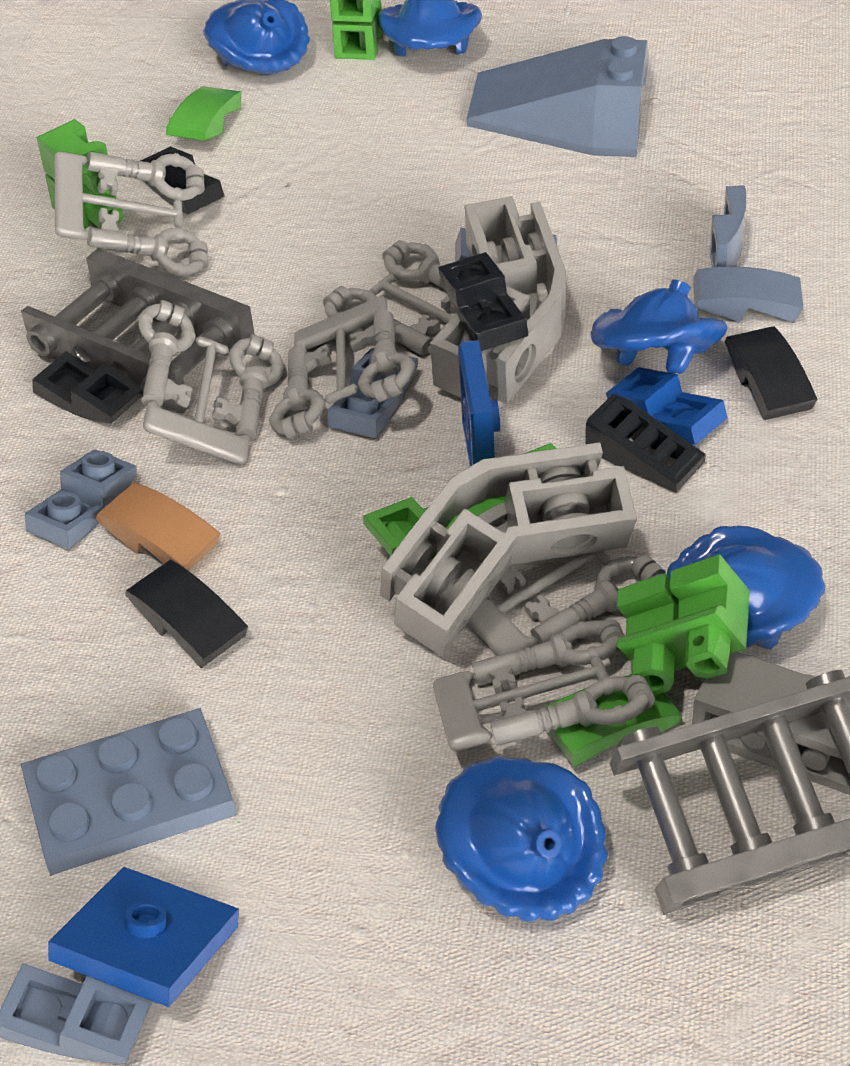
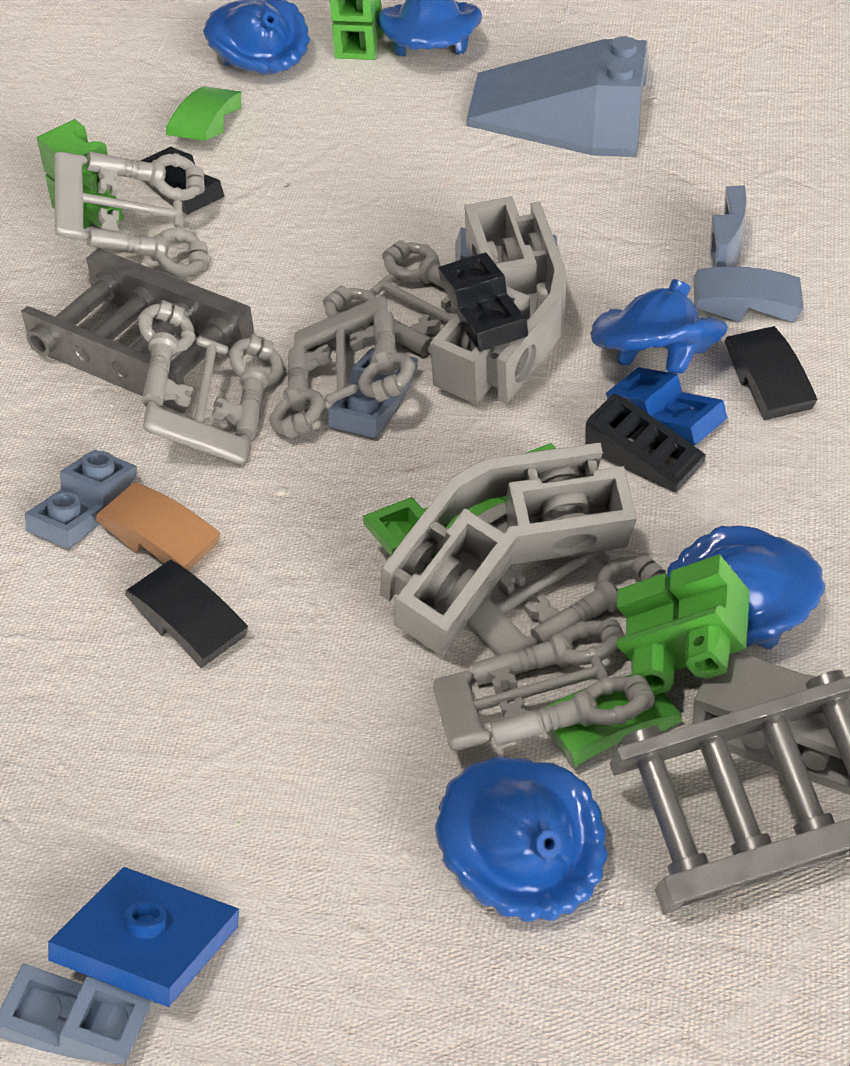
(84, 391): black slope -> none
(126, 791): sand blue plate -> none
(478, 411): blue plate -> none

